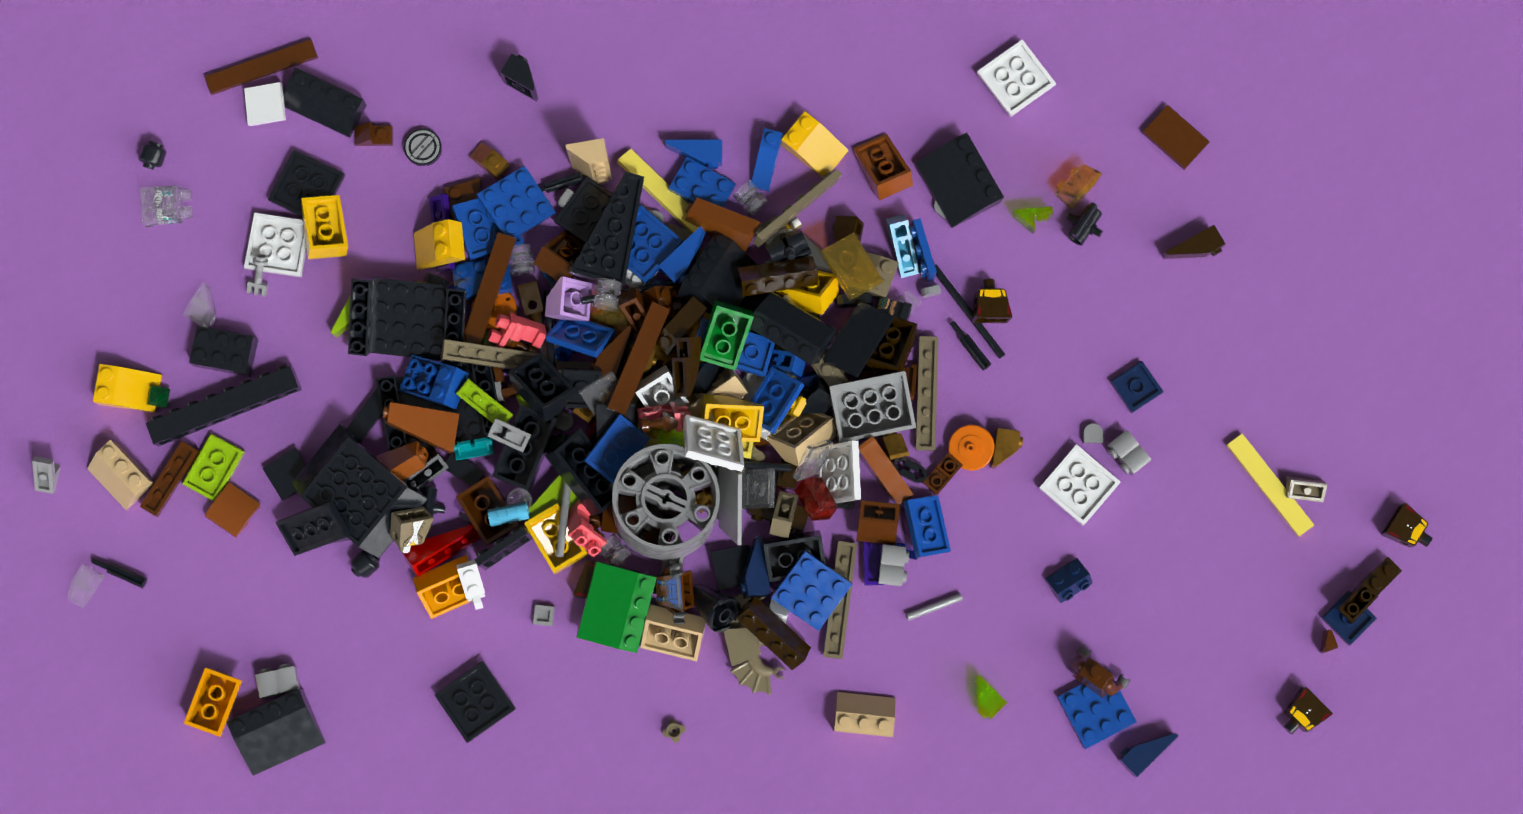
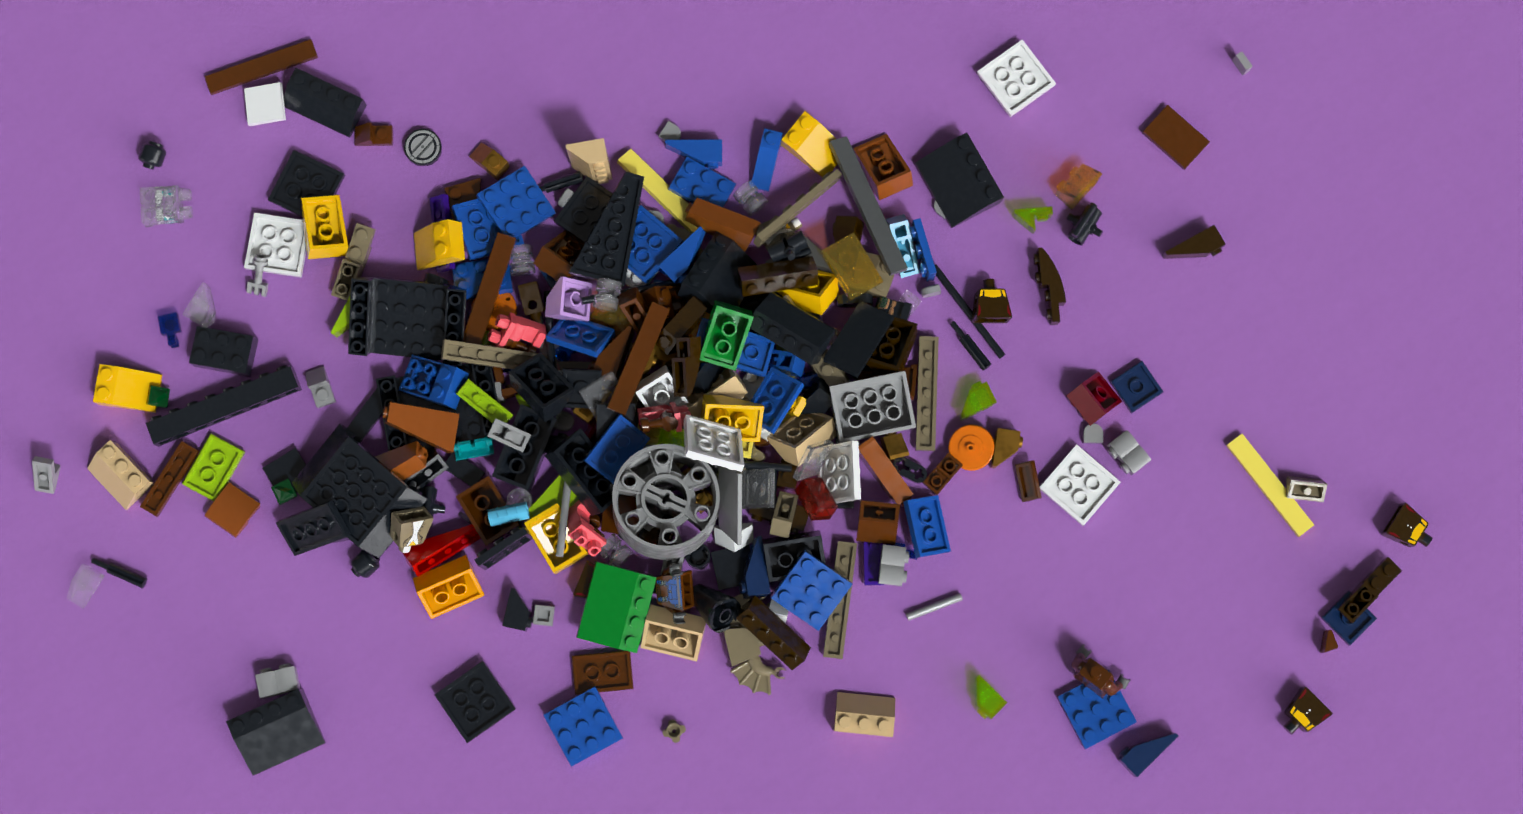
(169, 326): none -> clear blue plate
(212, 701): light orange slope -> none
(284, 491): none -> dark green tile
(320, 387): none -> light grey slope
(354, 261): none -> dark tan slope
(471, 582): white hinge -> none
(517, 613): none -> black slope
(518, 76): black slope -> none
(583, 726): none -> blue plate
(604, 670): none -> reddish brown tile
(670, 132): none -> light grey tile
(699, 558): none -> black wheel
(724, 541): none -> white slope
(868, 206): none -> dark grey tile
(977, 399): none -> clear neon green slope
(1028, 481): none -> reddish brown tile
(1049, 278): none -> dark brown slope
(1069, 580): dark blue bracket -> none
(1094, 398): none -> dark red slope
(1242, 63): none -> light grey tile

